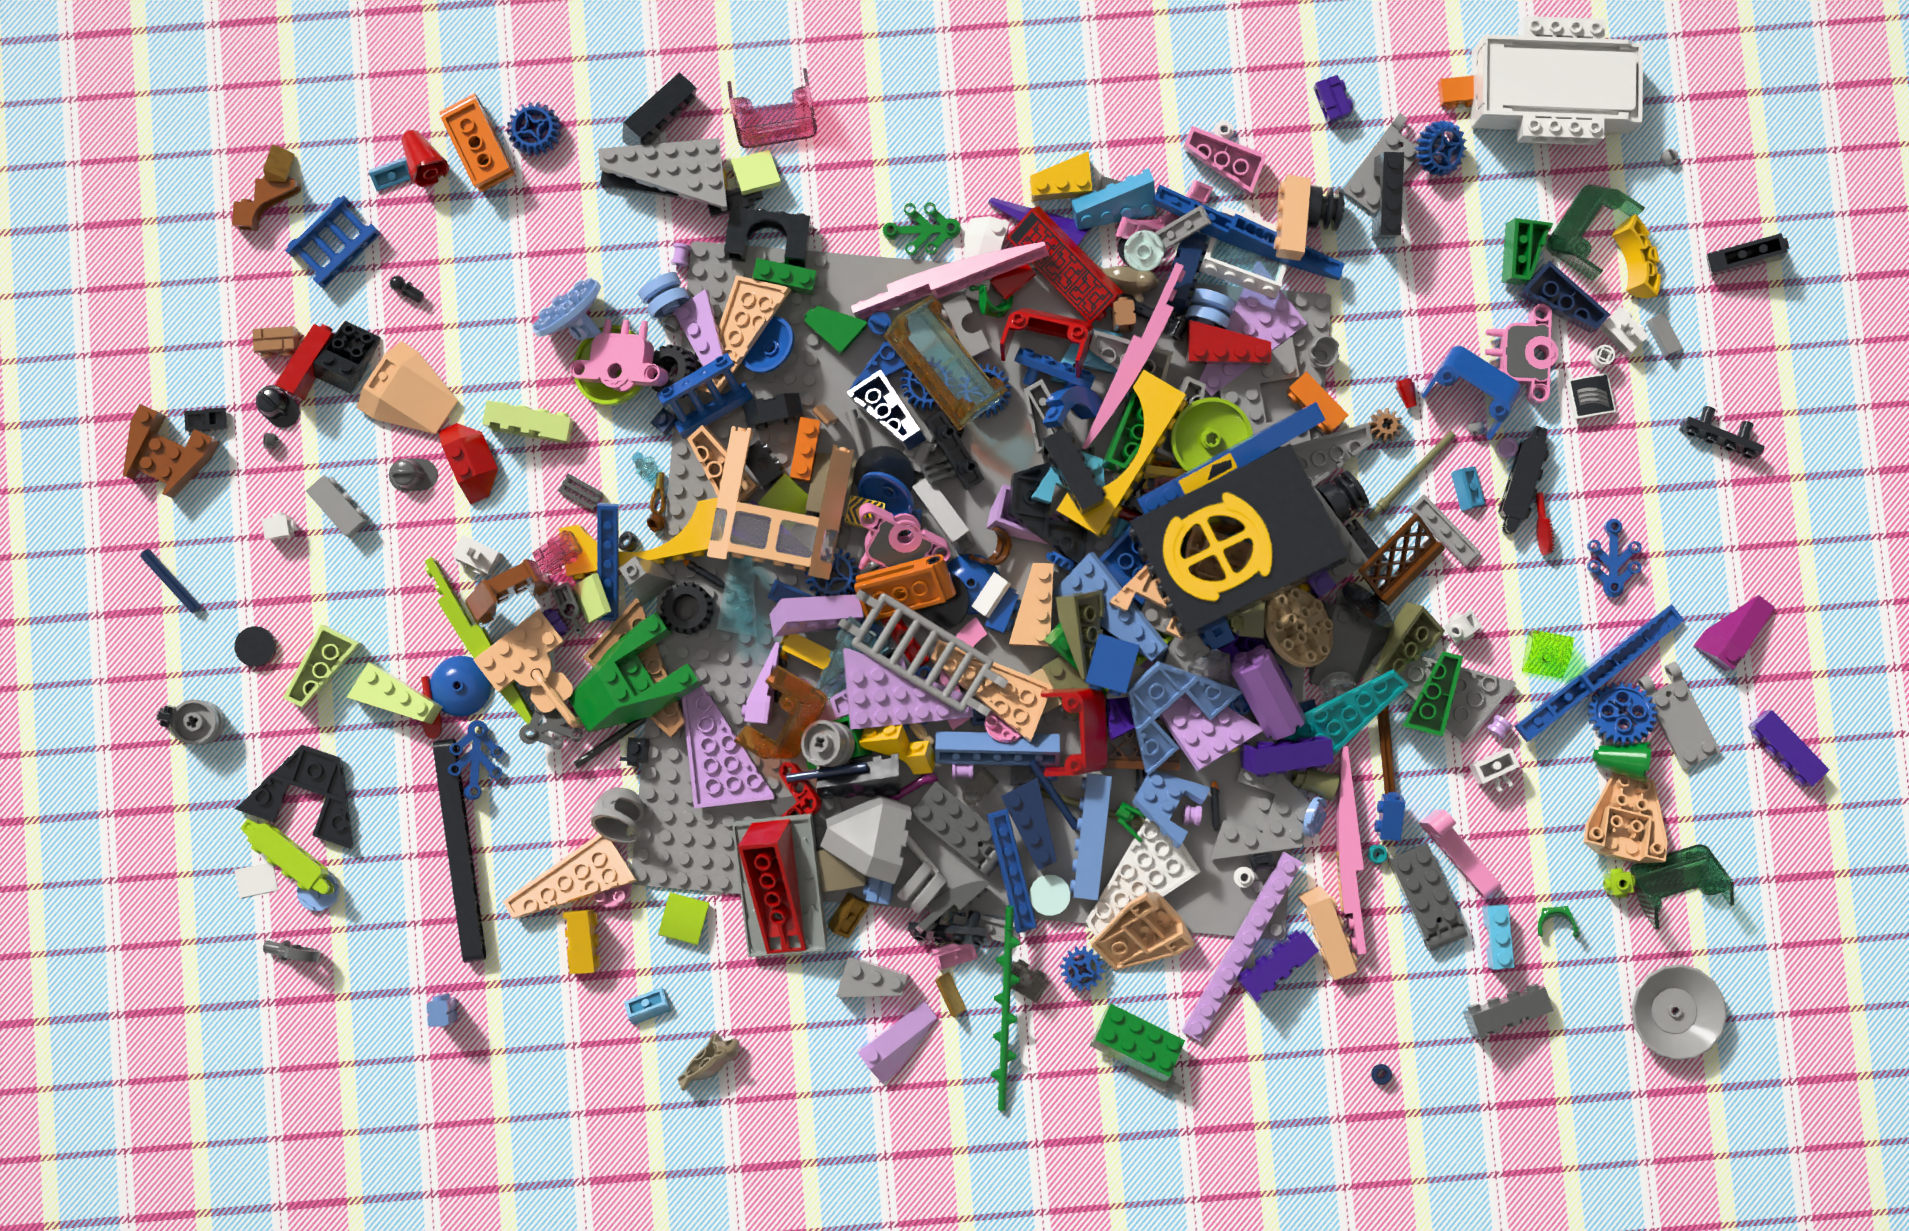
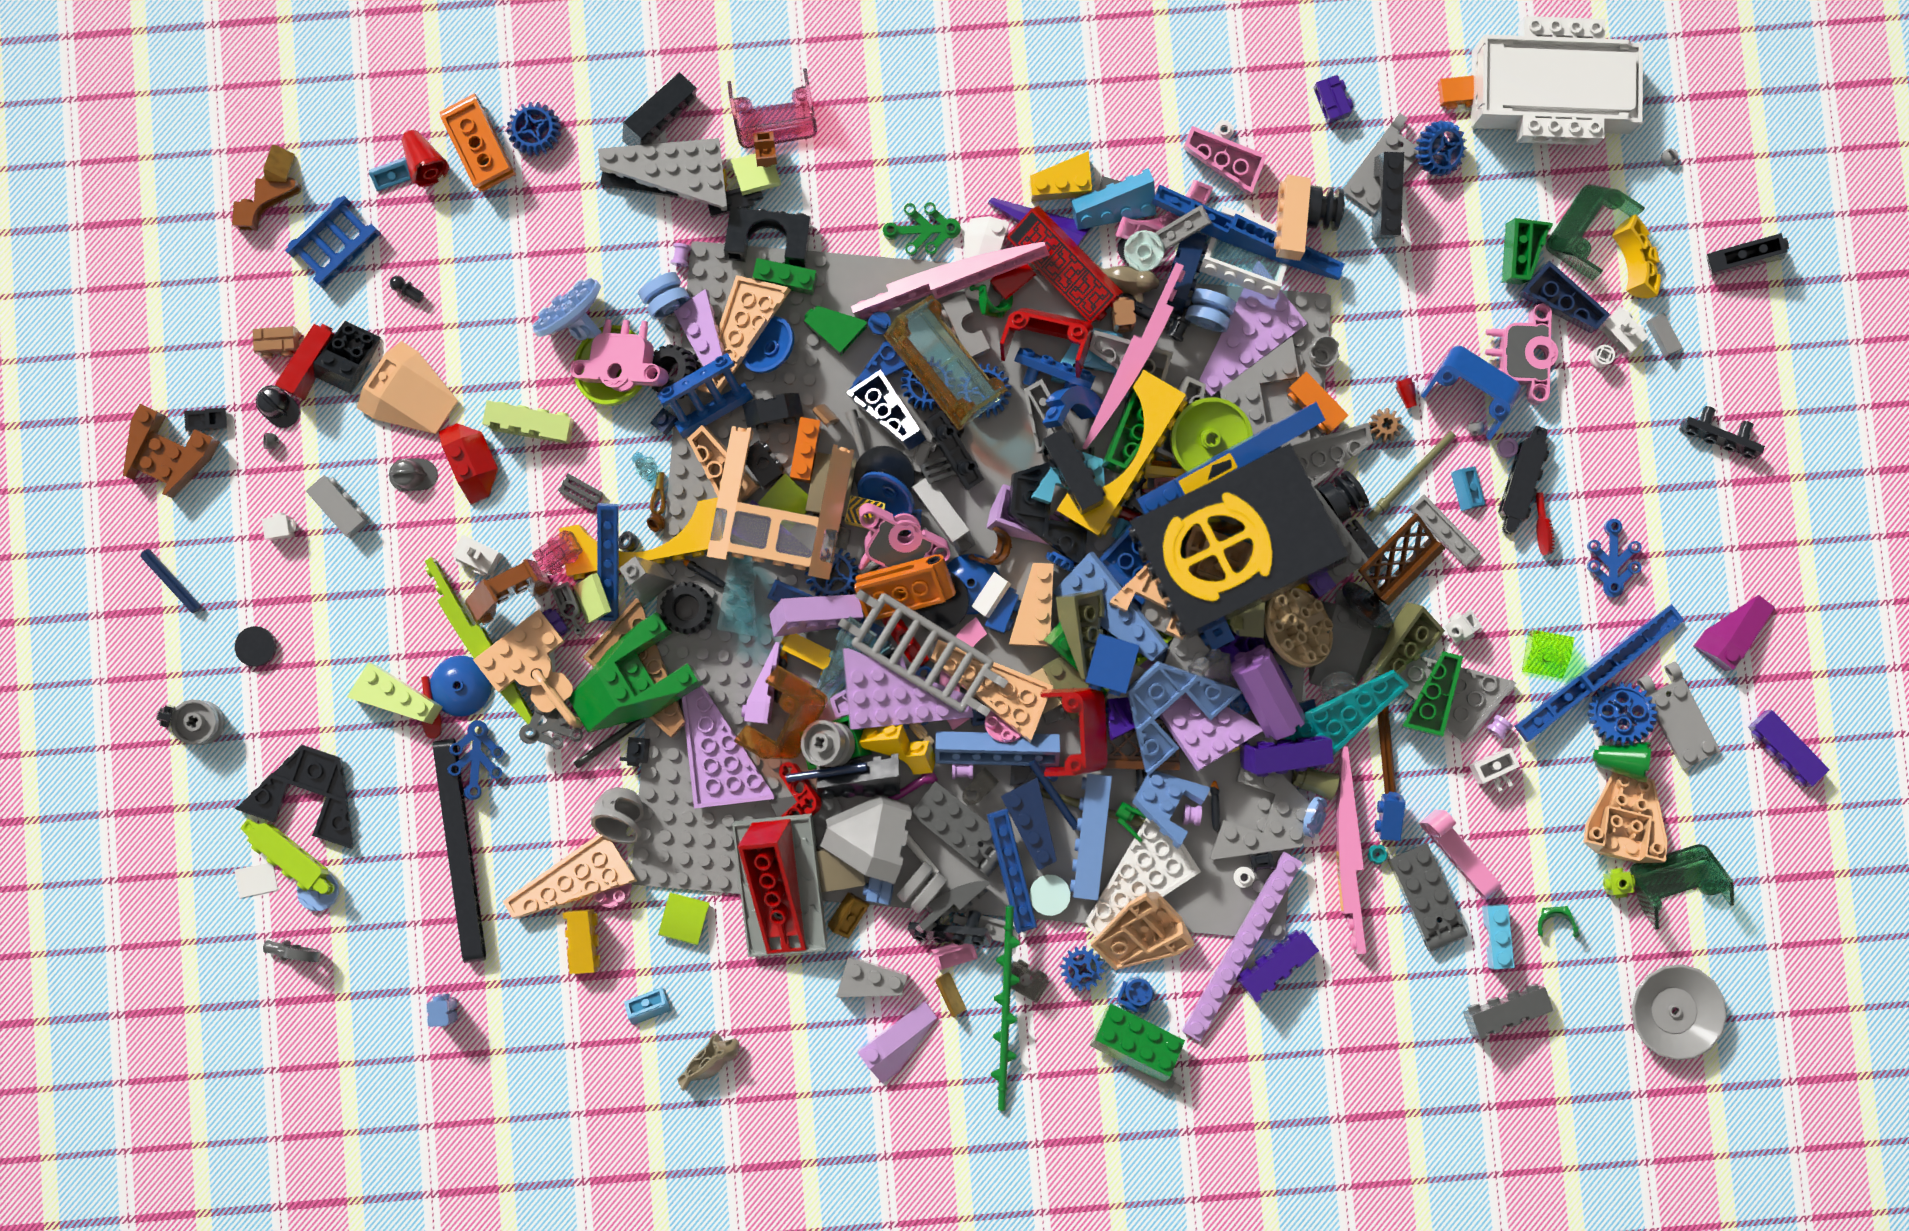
(322, 660): yellowish green wedge -> none
(765, 148): none -> dark orange brick
(1138, 993): none -> blue piece
(1221, 346): red wedge -> none
(1329, 932): light nougat wedge -> none
(1387, 1074): dark blue plate -> none
(1590, 396): slope -> none

